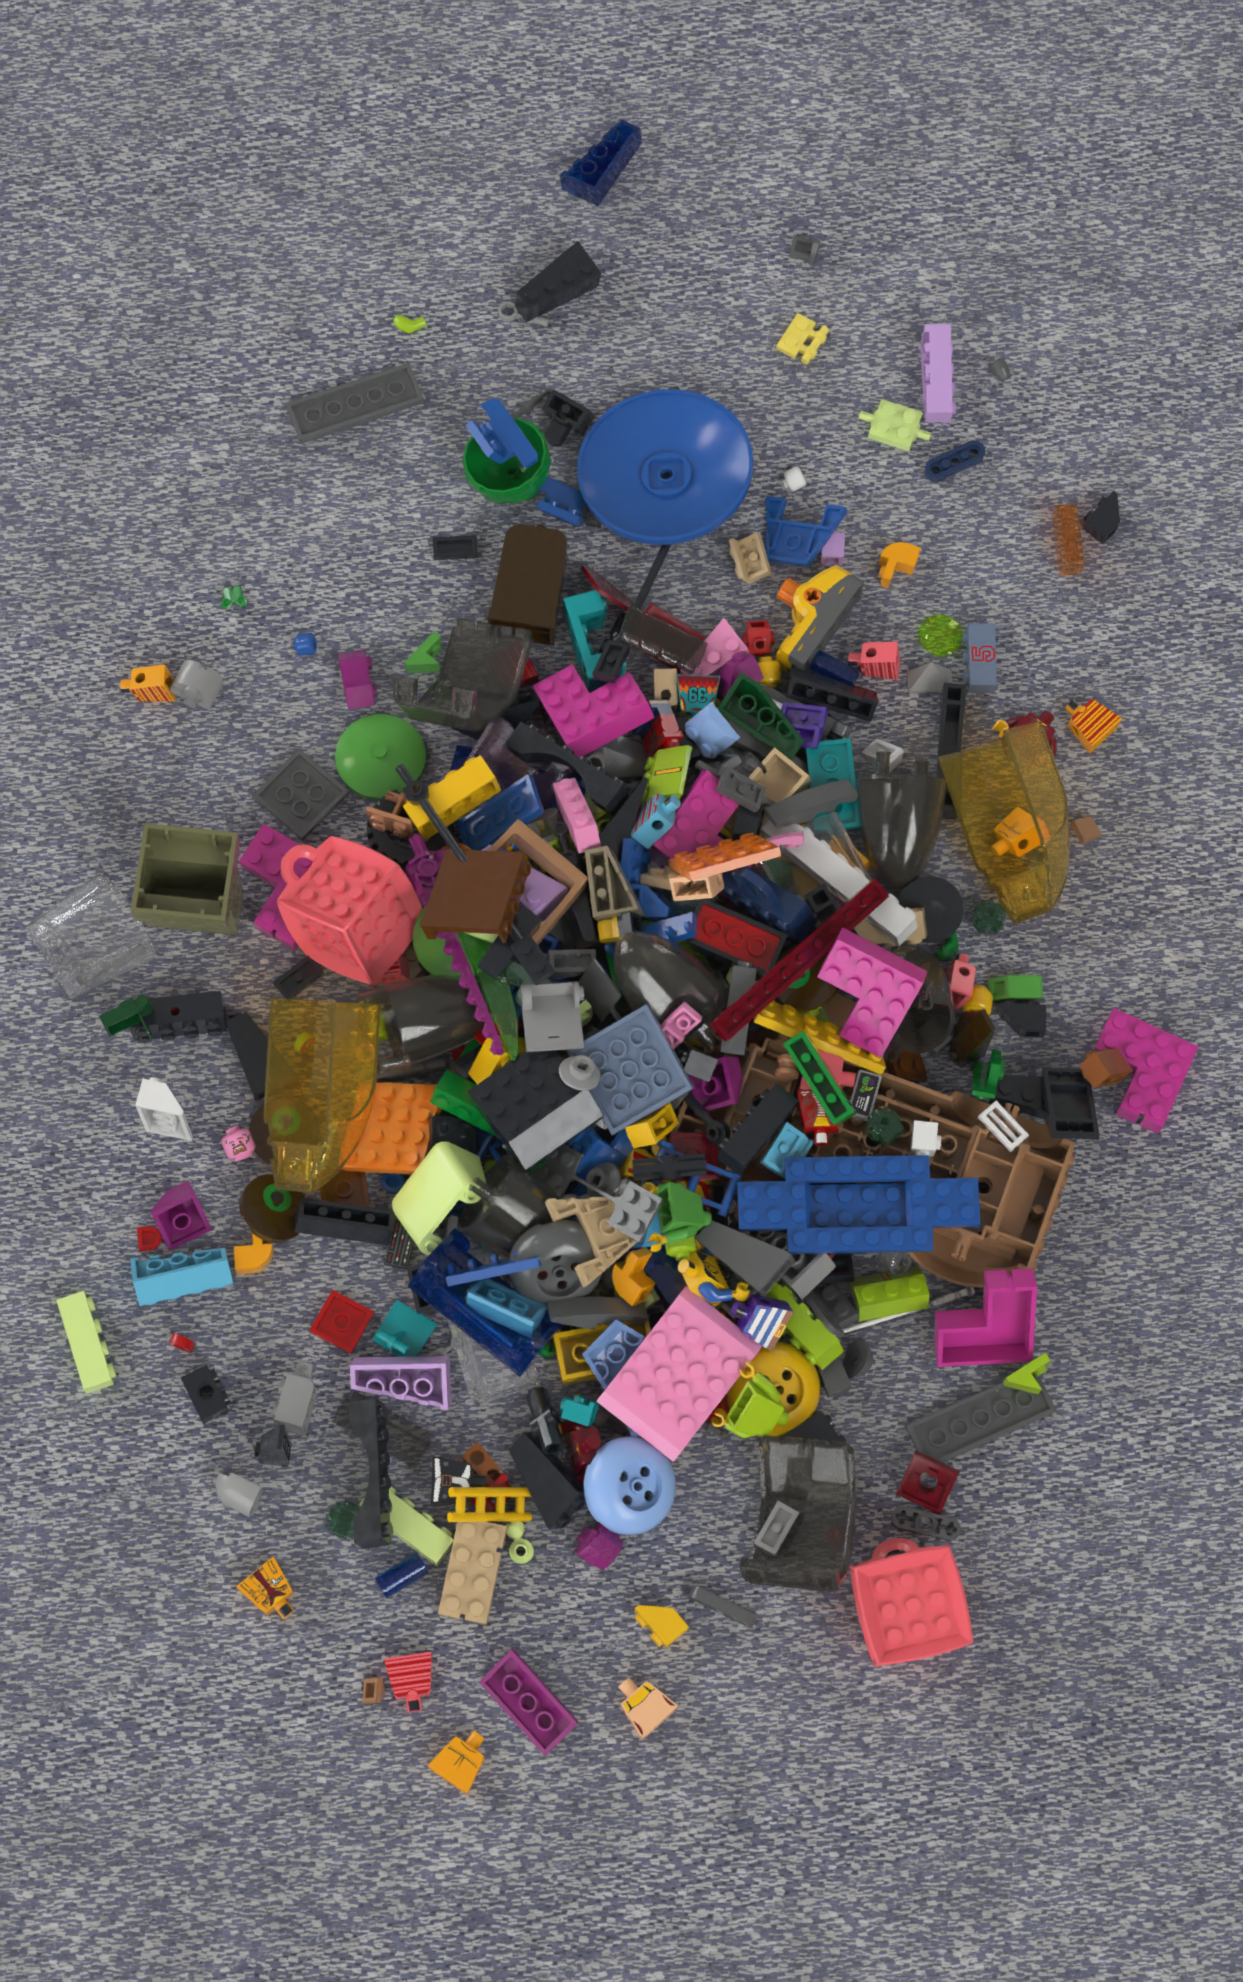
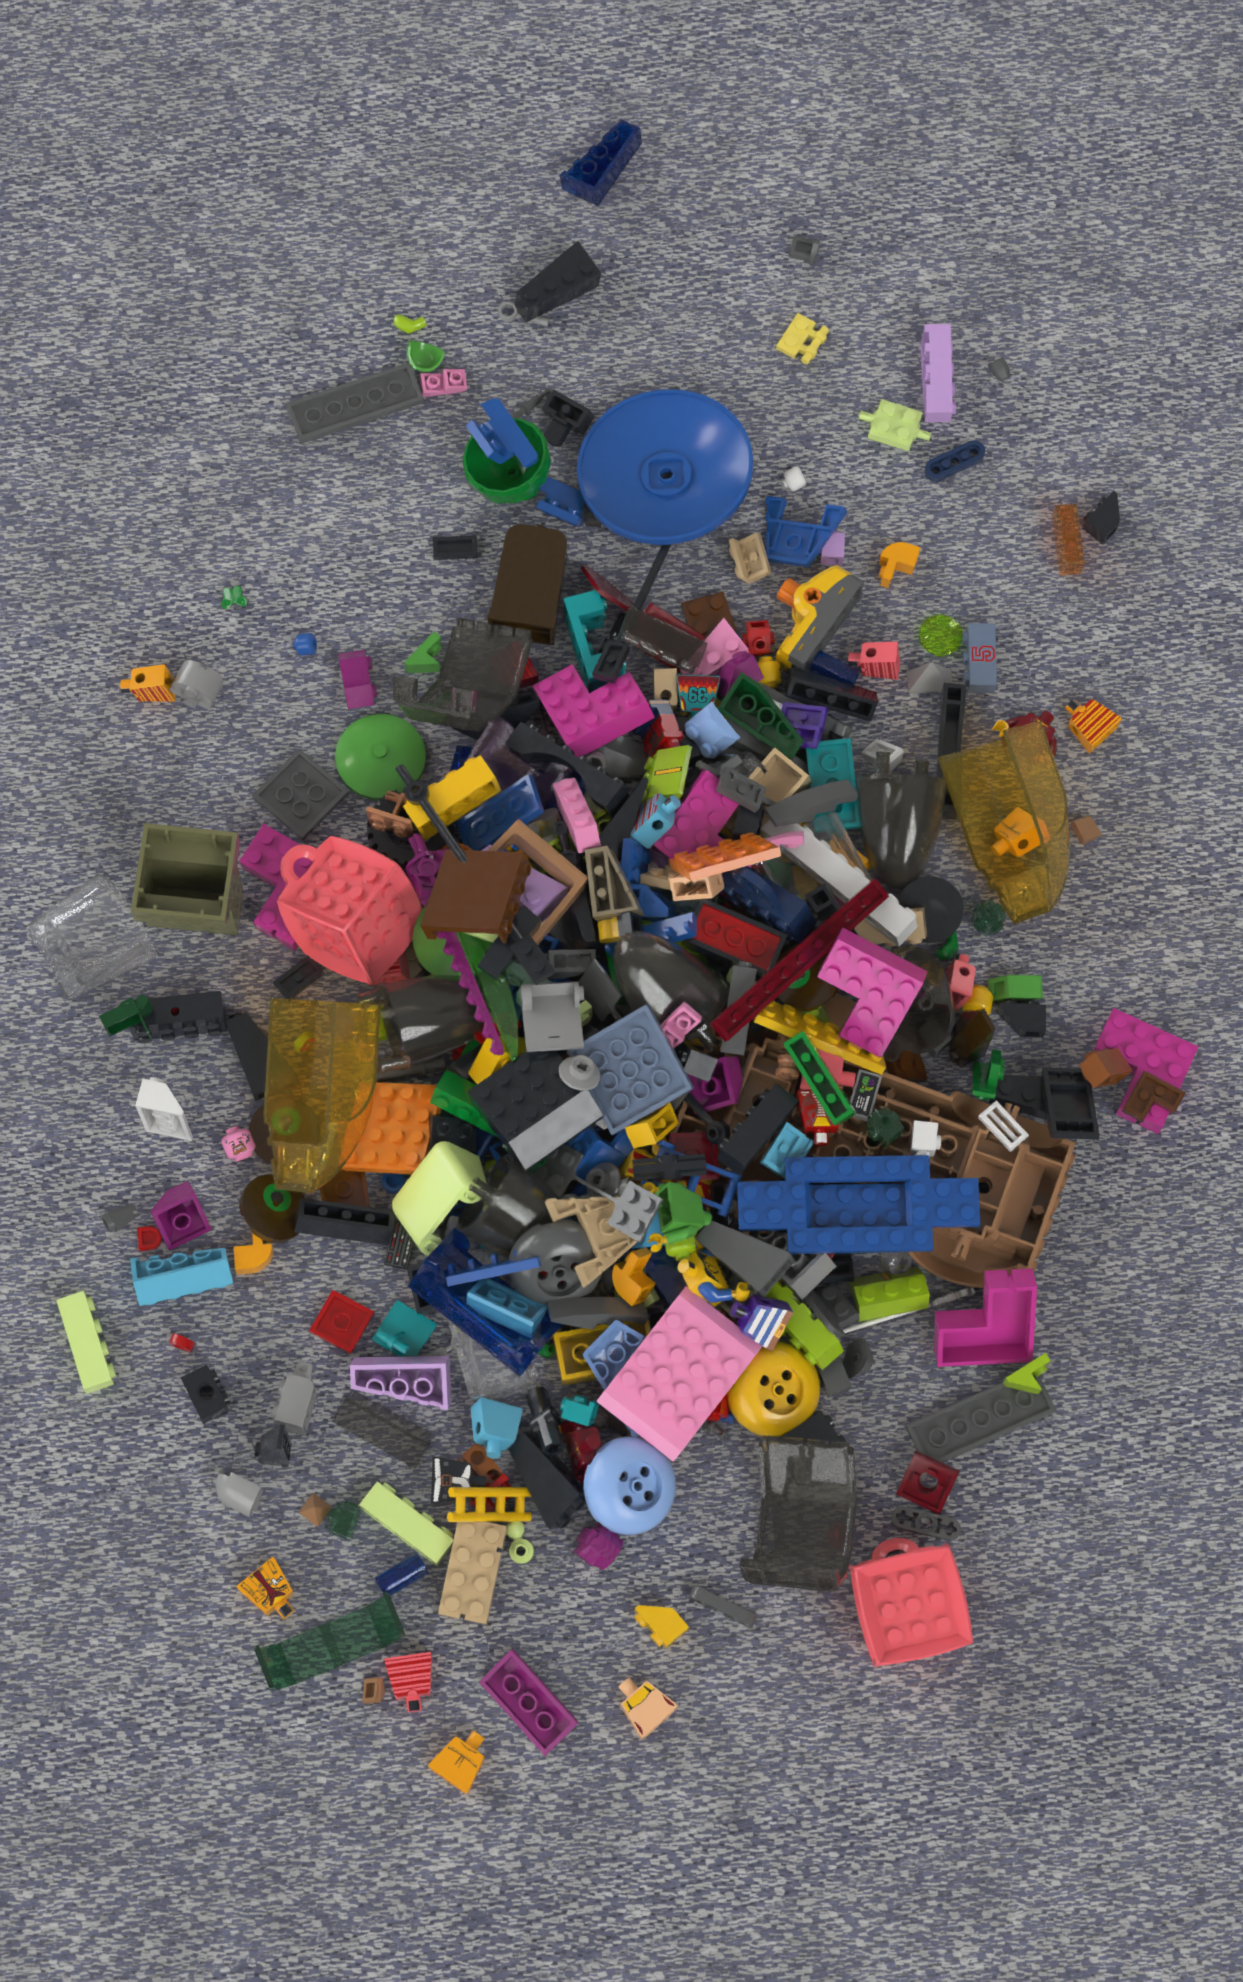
(119, 1217): none -> dark grey cone
(315, 1510): none -> medium nougat slope
(330, 1645): none -> clear green windscreen
(372, 1521): black arch -> none
(424, 356): none -> bright green helmet
(447, 382): none -> bright pink slope
(495, 1425): none -> medium azure torso
(707, 612): none -> reddish brown plate
(755, 1409): lime torso -> none
(776, 1528): light grey plate -> none
(1149, 1091): none -> reddish brown tile

